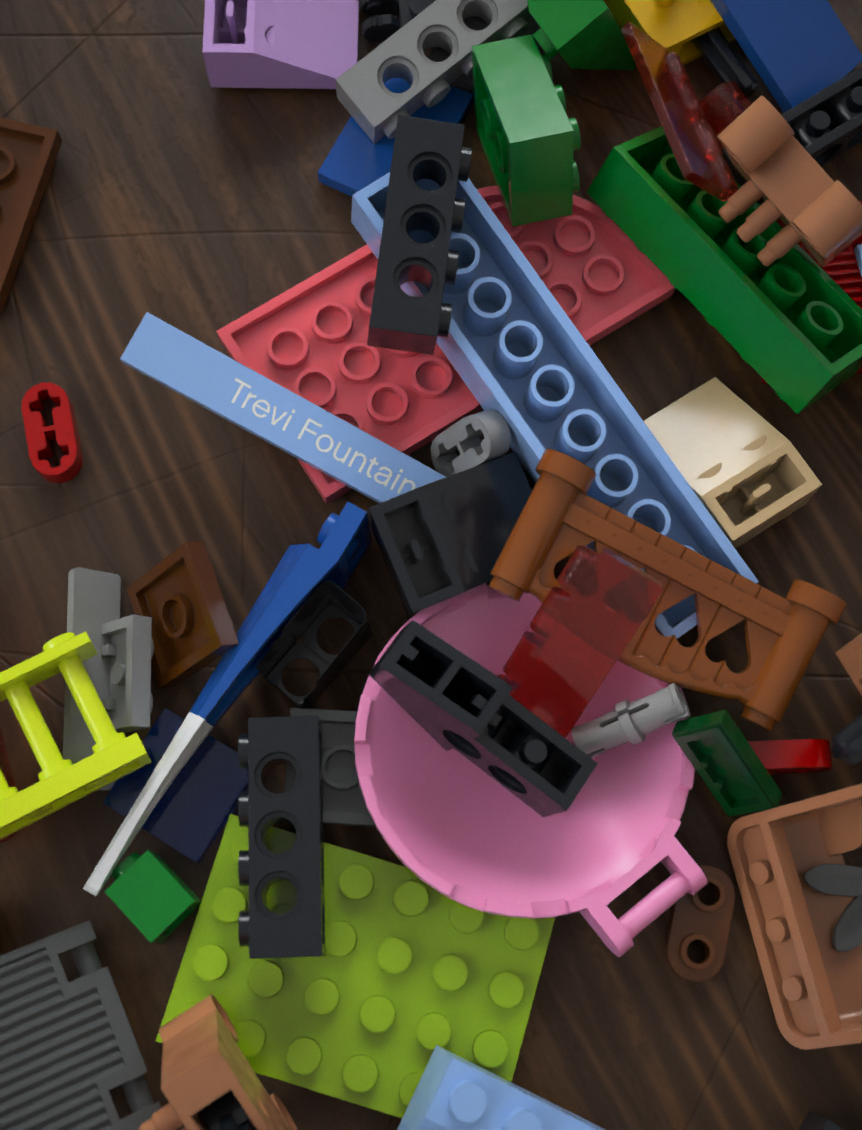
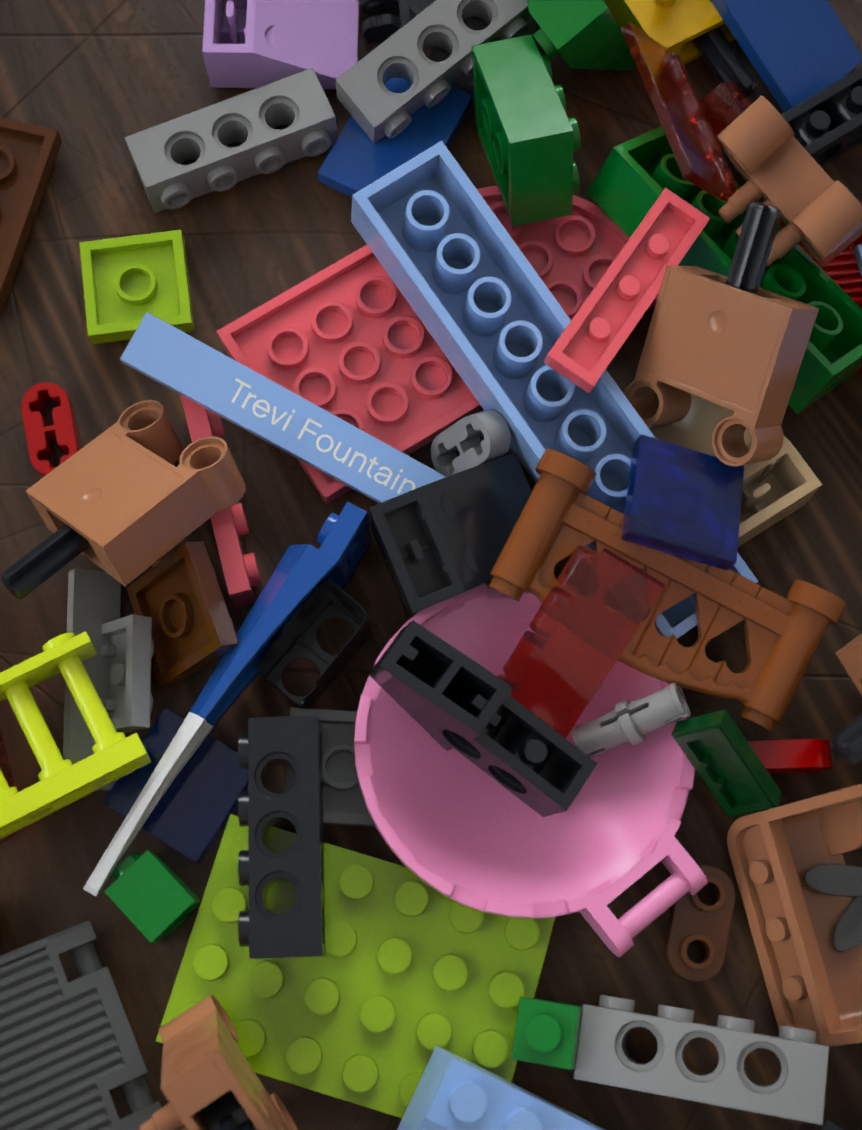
(126, 499): none -> nougat piece
(135, 277): none -> lime plate
(228, 525): none -> coral plate
(244, 119): none -> light grey brick
(420, 152): black brick -> none
(547, 1033): none -> green brick
(605, 1060): none -> light grey brick
(625, 291): none -> coral plate
(683, 503): none -> clear blue tile
(726, 346): none -> nougat piece

